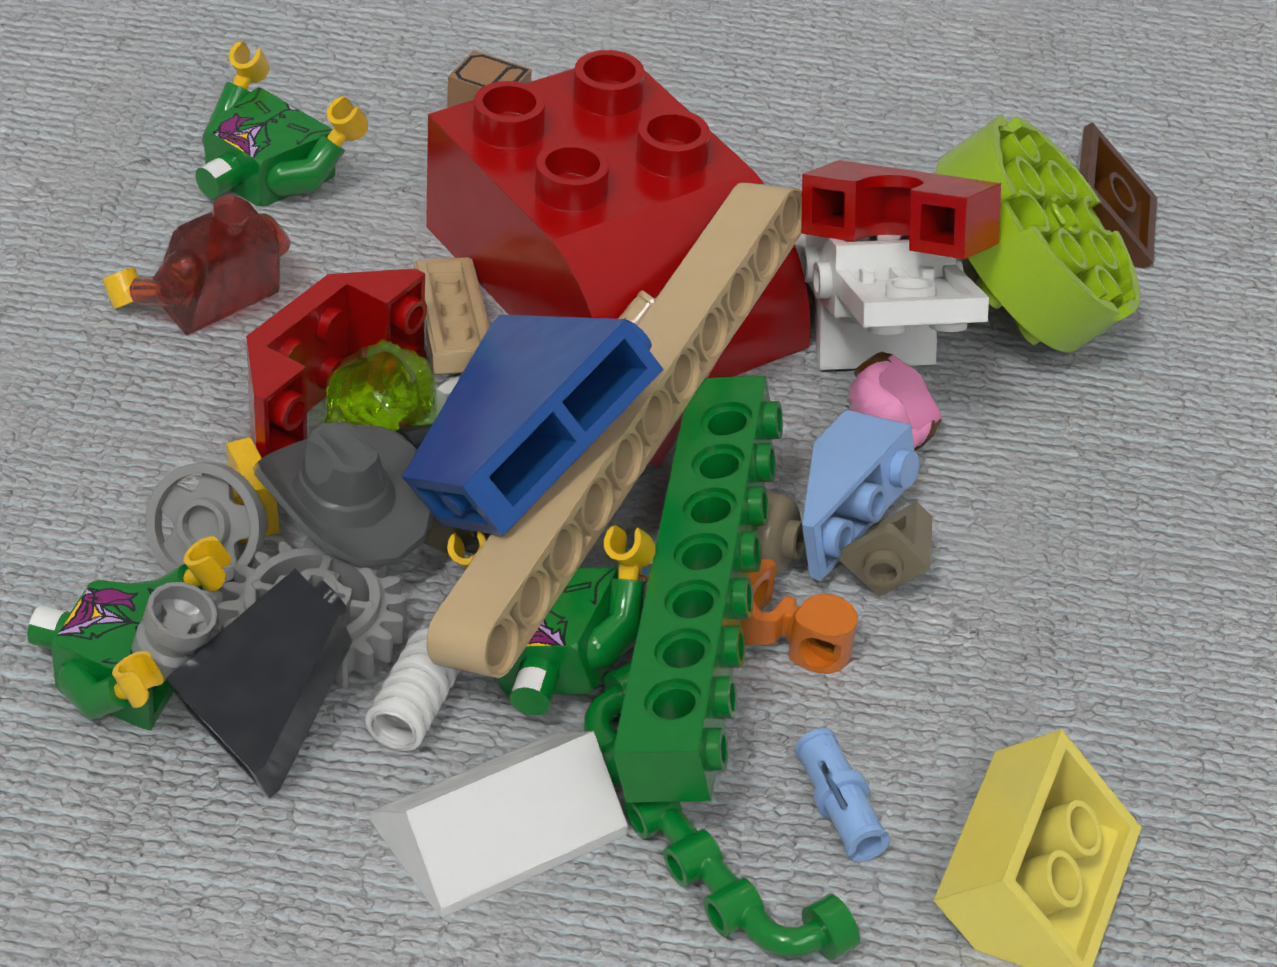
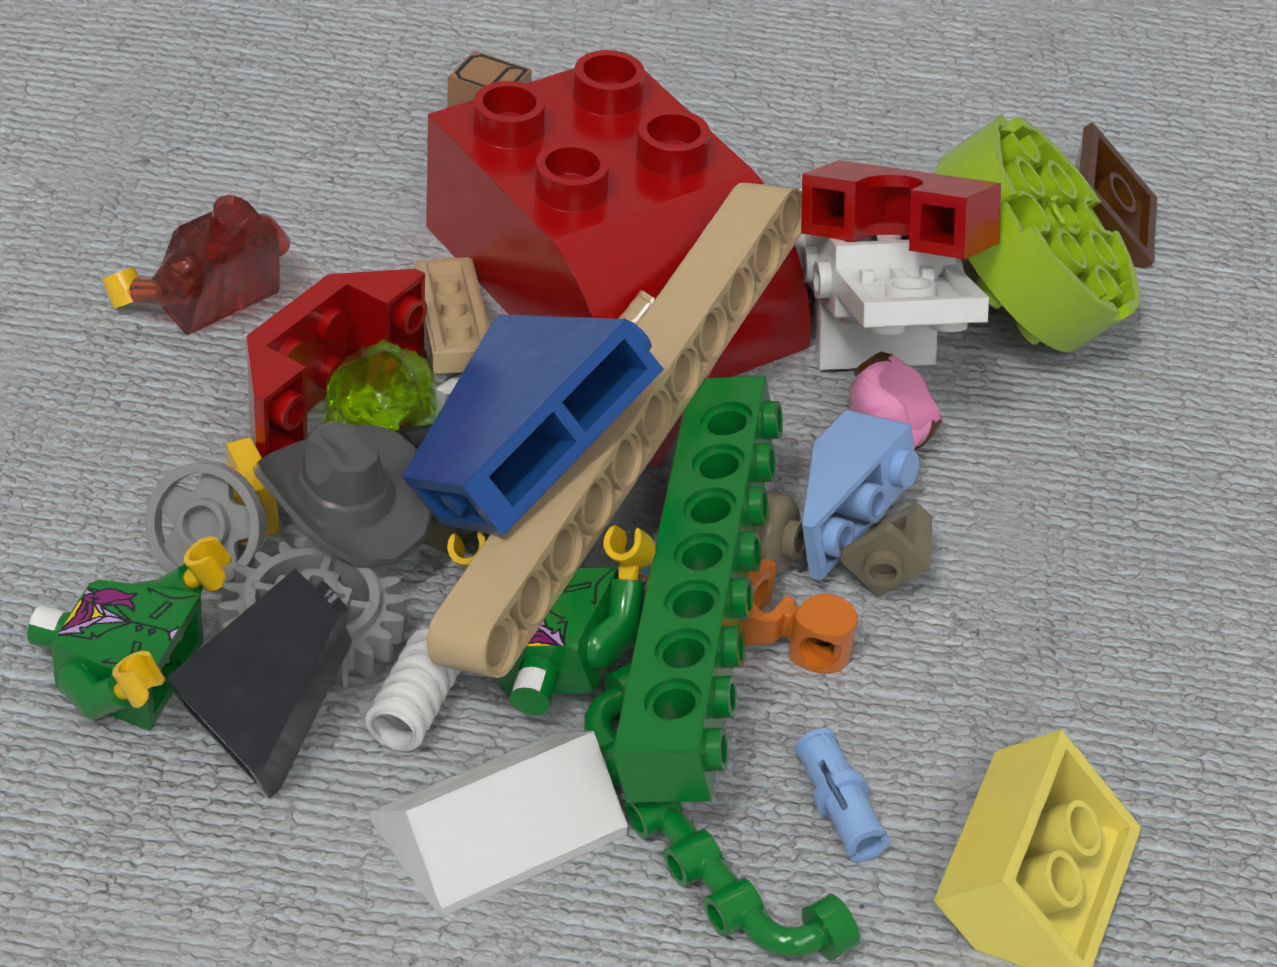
(175, 624): light grey wheel -> none
(265, 144): green torso -> none

